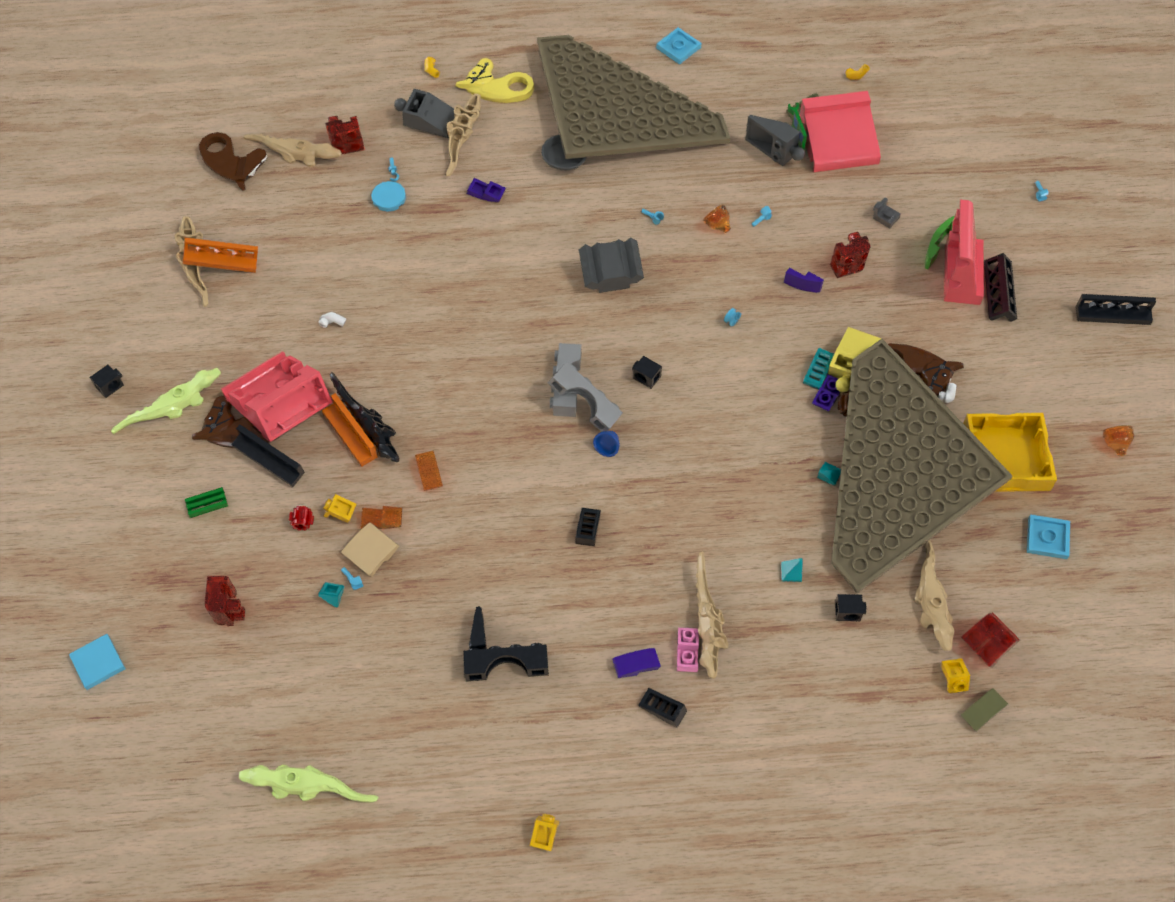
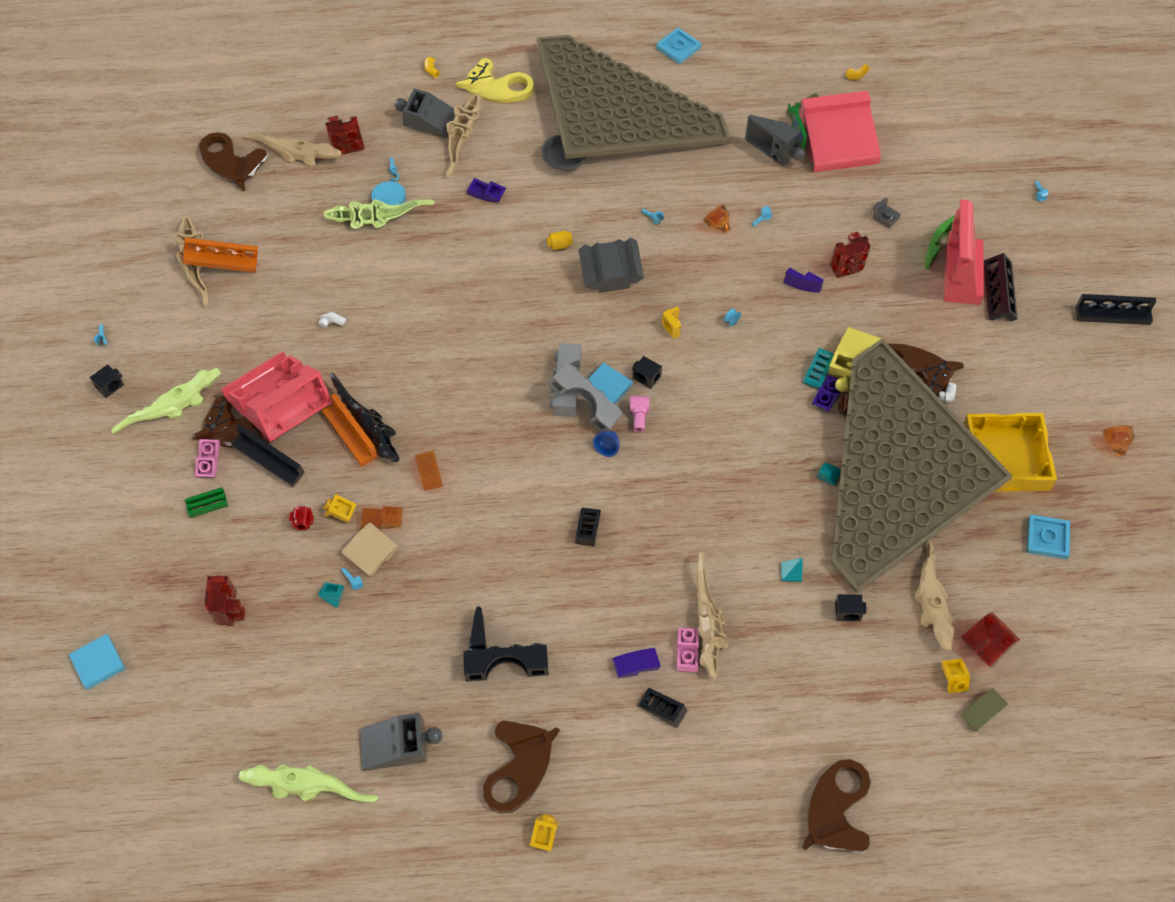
(100, 336): none -> medium azure hand
(208, 458): none -> bright pink slope
(372, 213): none -> yellowish green animal
(393, 743): none -> dark grey slope
(527, 769): none -> reddish brown animal
(559, 240): none -> yellow brick
(610, 382): none -> medium azure tile
(639, 408): none -> bright pink pin
(671, 322): none -> yellow bracket
(827, 808): none -> reddish brown animal

